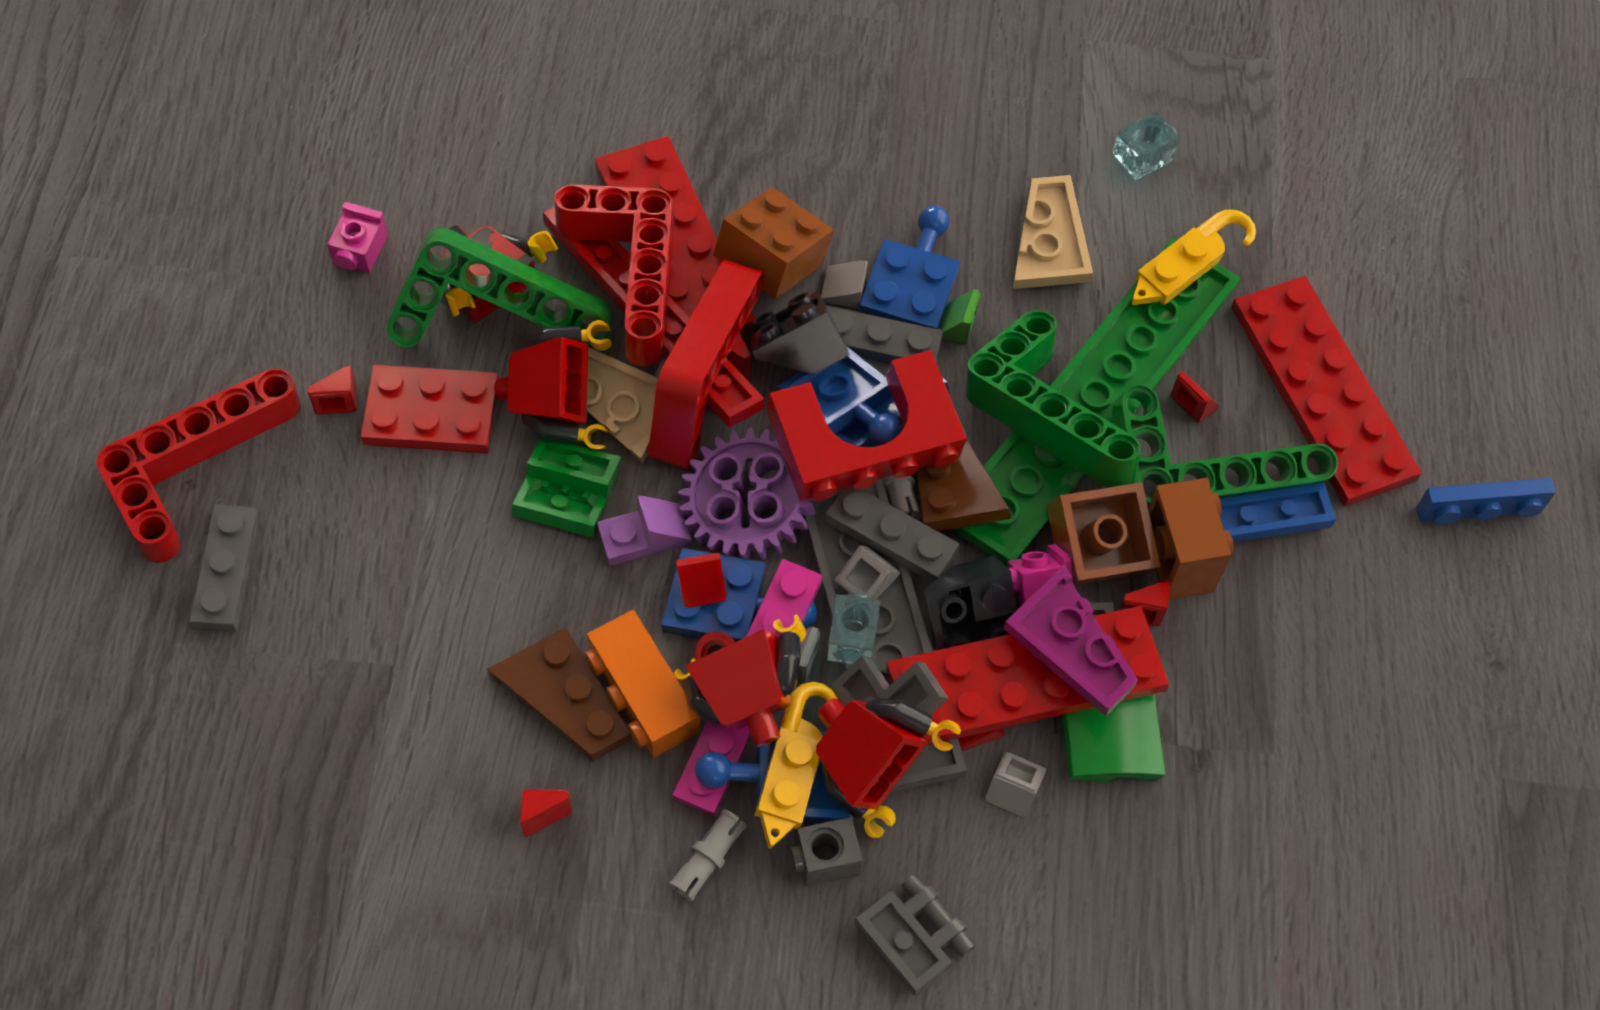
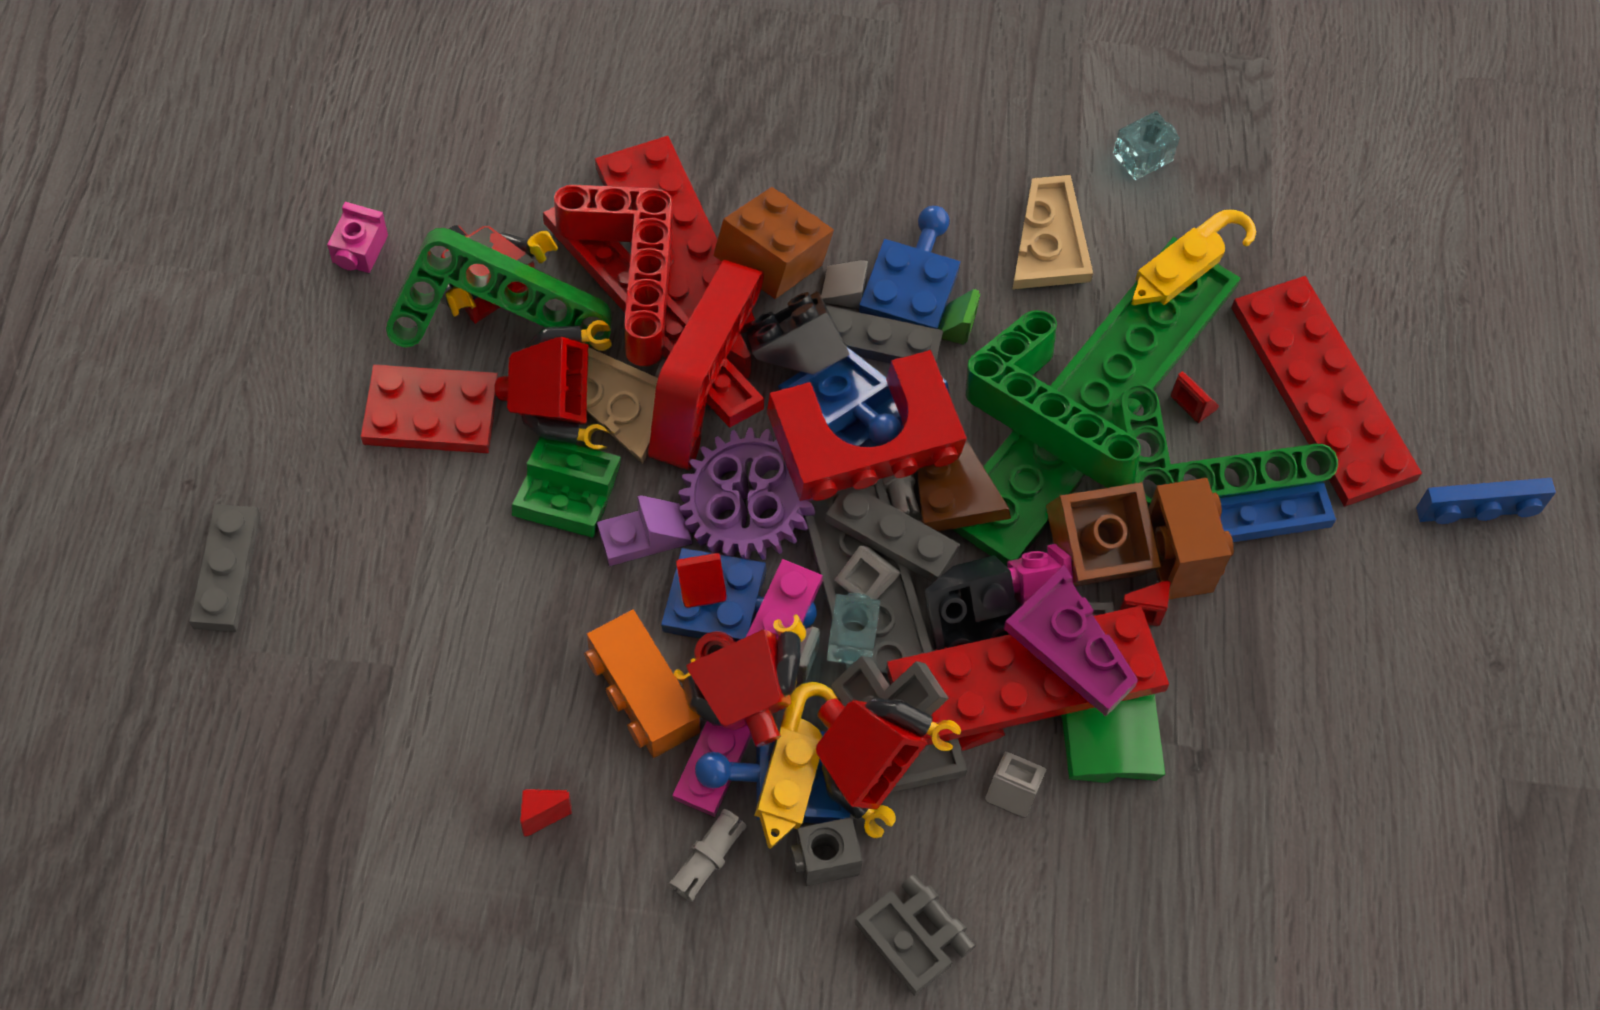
(187, 450): red beam -> none
(335, 393): red slope -> none
(564, 691): reddish brown wing -> none

